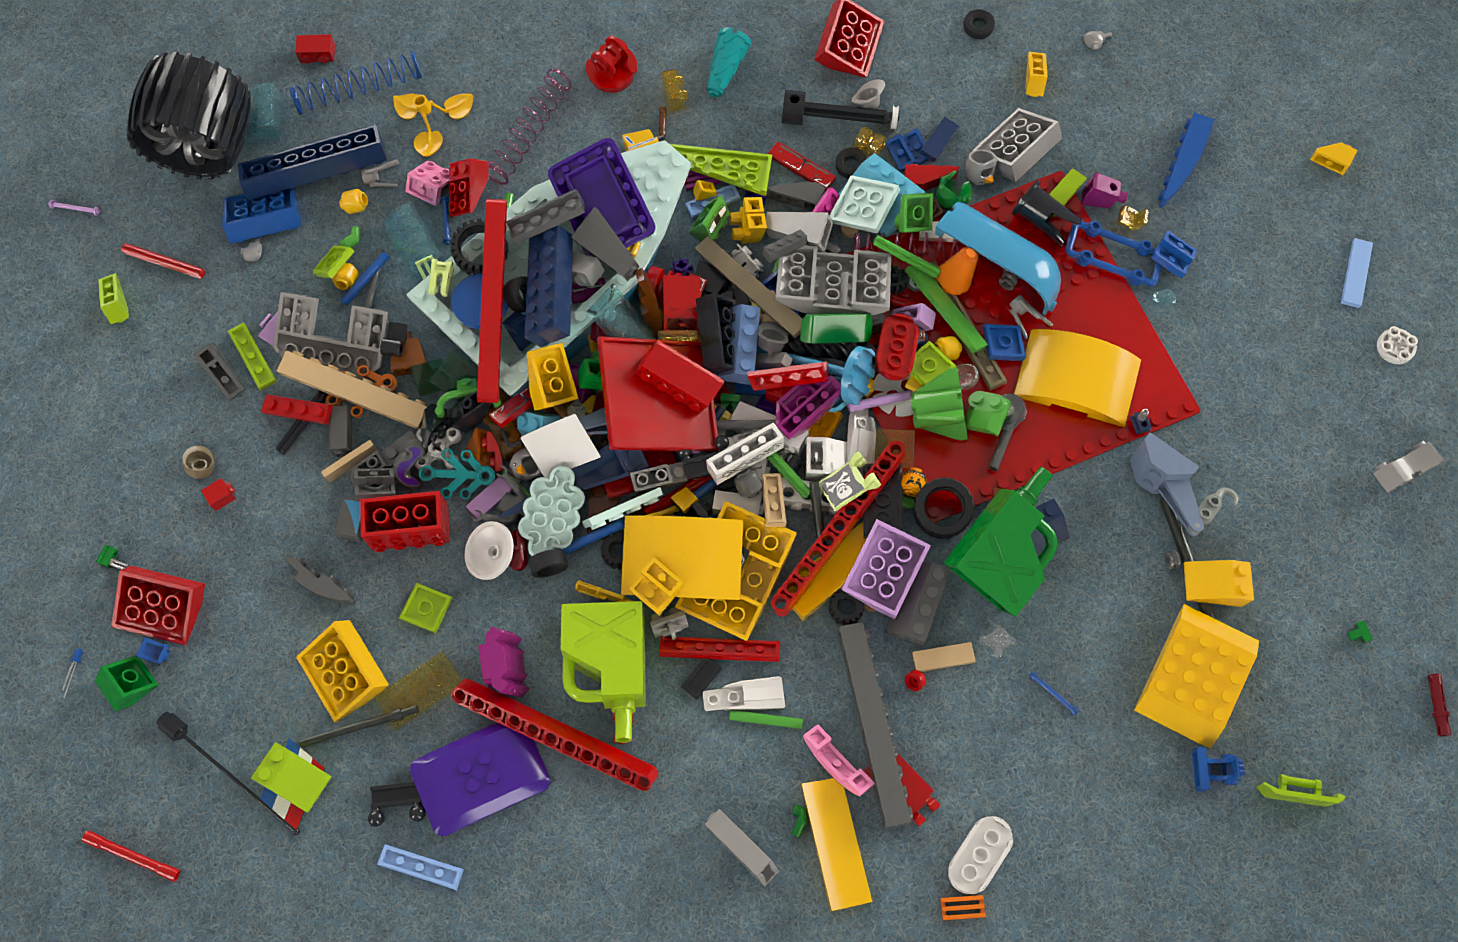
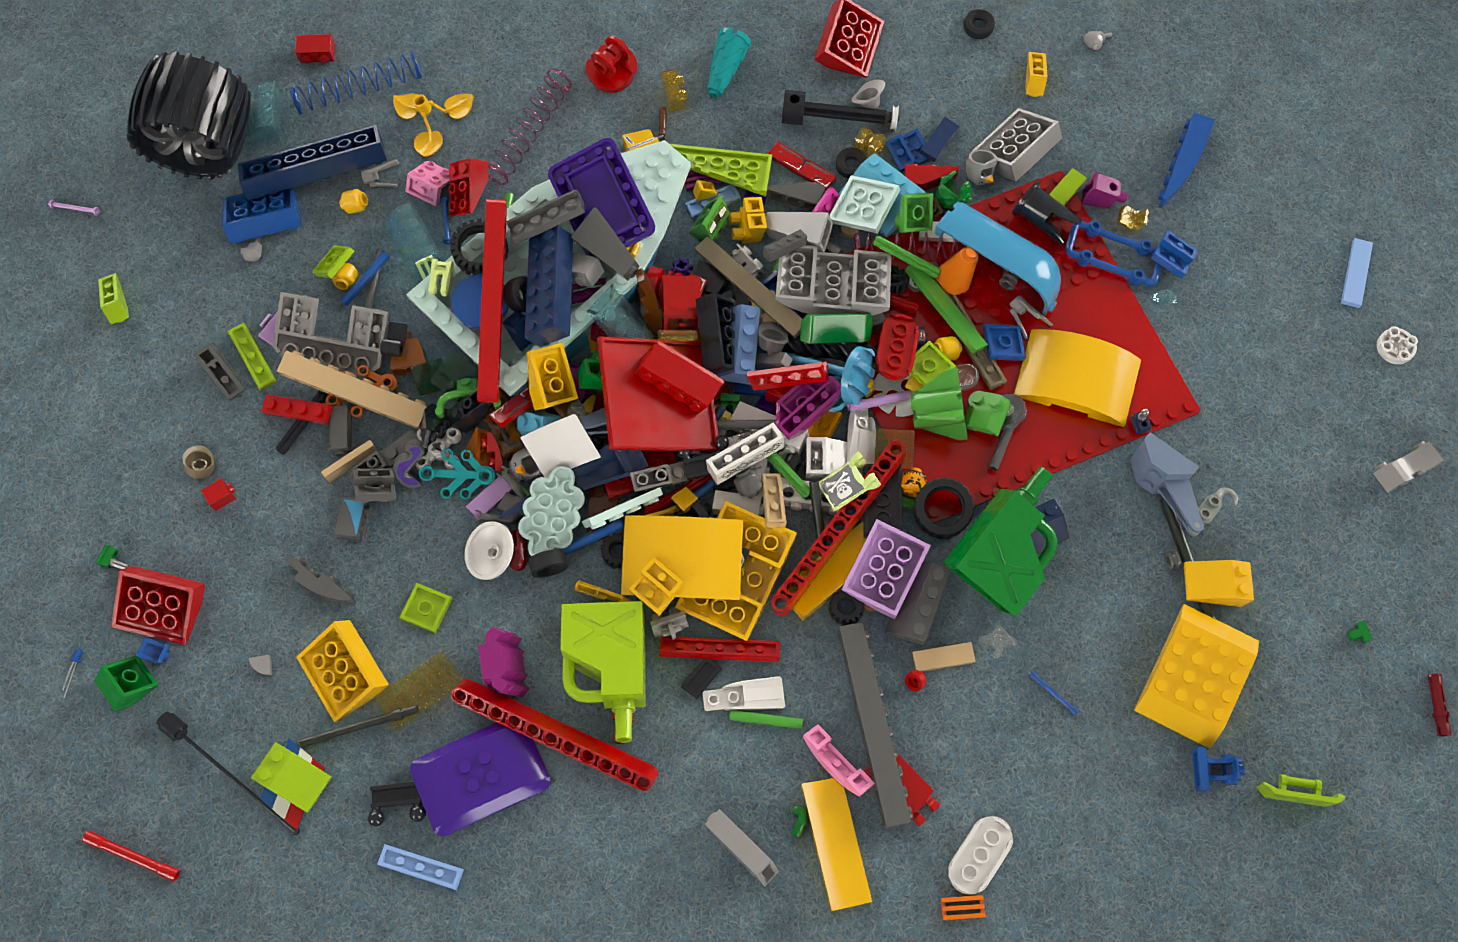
(163, 260): axle -> none
(262, 664): none -> light grey tile
(353, 239): bright green arm -> none
(405, 521): red brick -> none
(920, 313): lavender slope -> none
(1334, 157): yellow slope -> none

